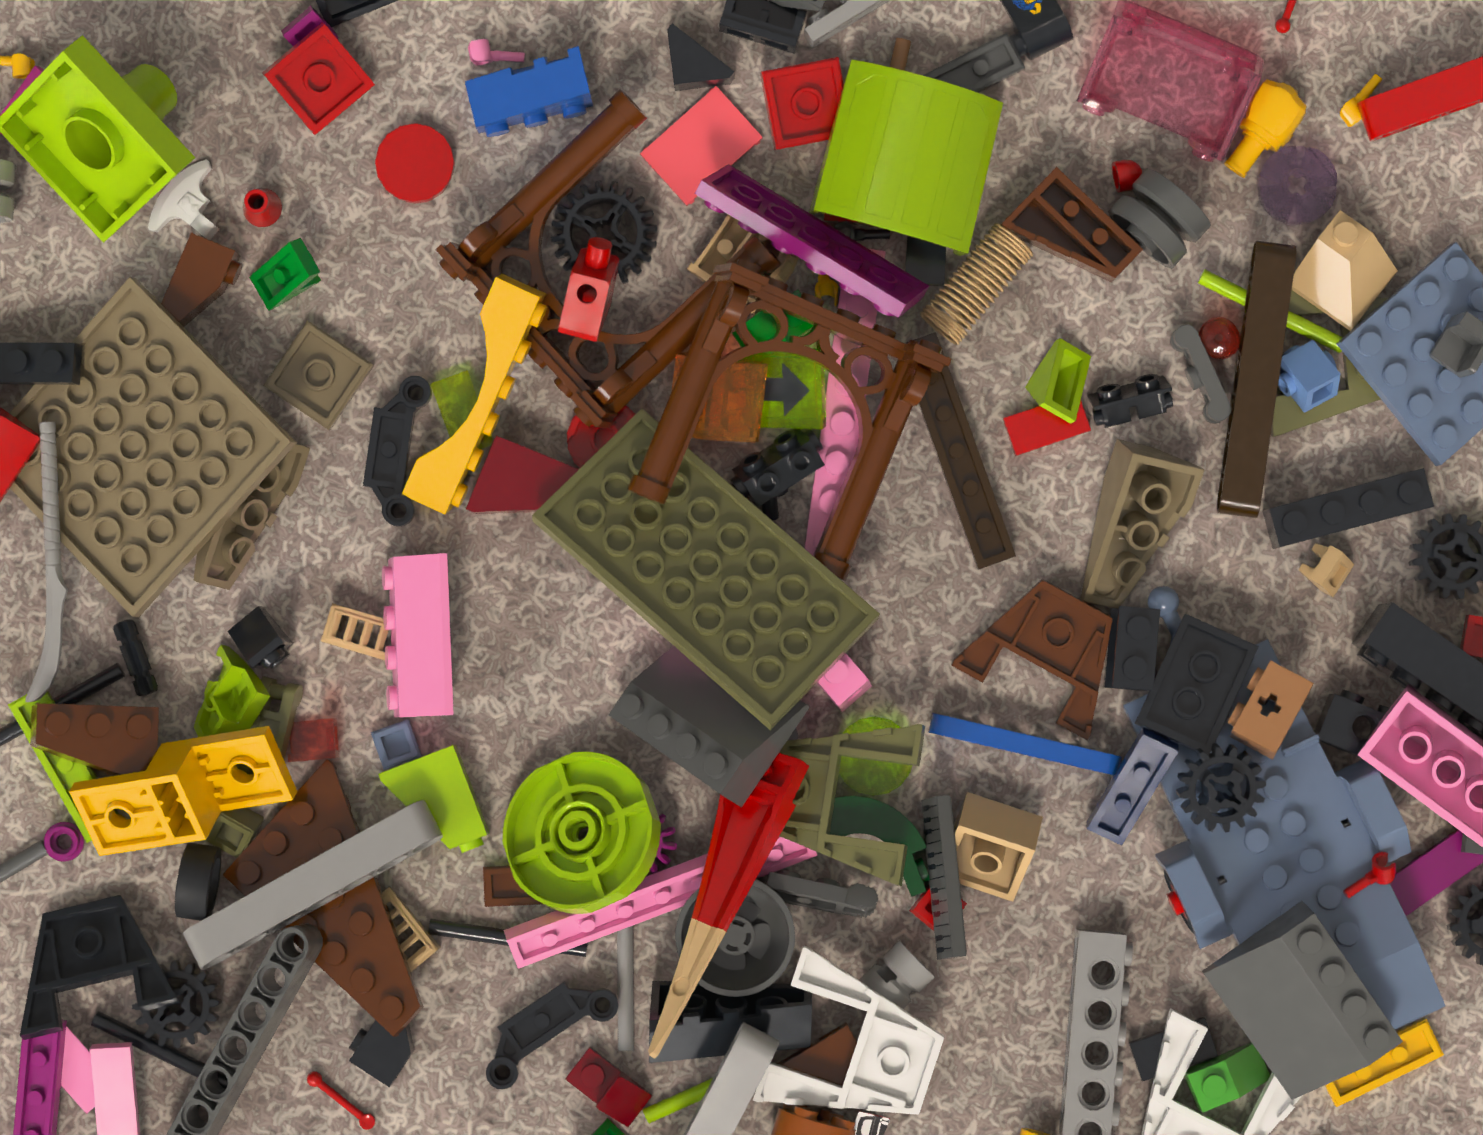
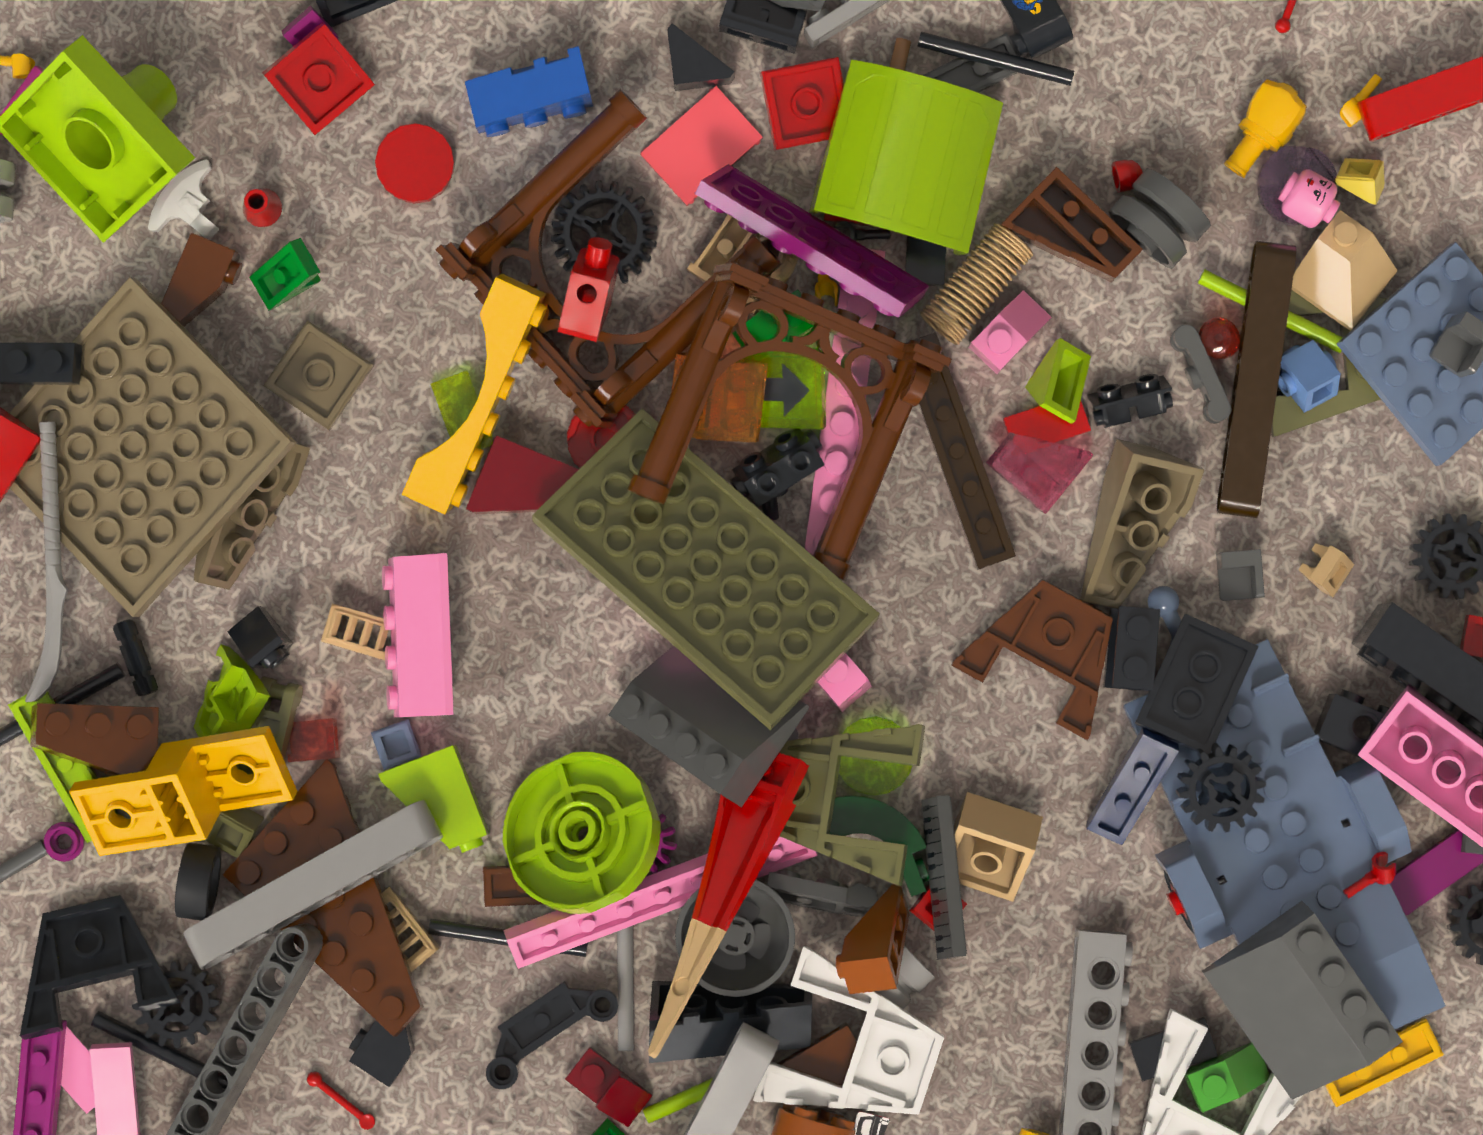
(391, 447): black plate -> none
(481, 53): bright pink hand -> none
(876, 945): none -> dark orange slope
(995, 58): none -> black bar
(1009, 332): none -> bright pink slope
(1024, 744): blue beam -> none
(1038, 467): none -> clear pink wing
(1172, 78): clear pink windscreen -> none
(1240, 575): none -> dark grey panel
(1288, 694): medium nougat brick -> none
(1309, 198): none -> bright pink head
(1348, 508): black brick -> none
(1362, 178): none -> light yellow slope

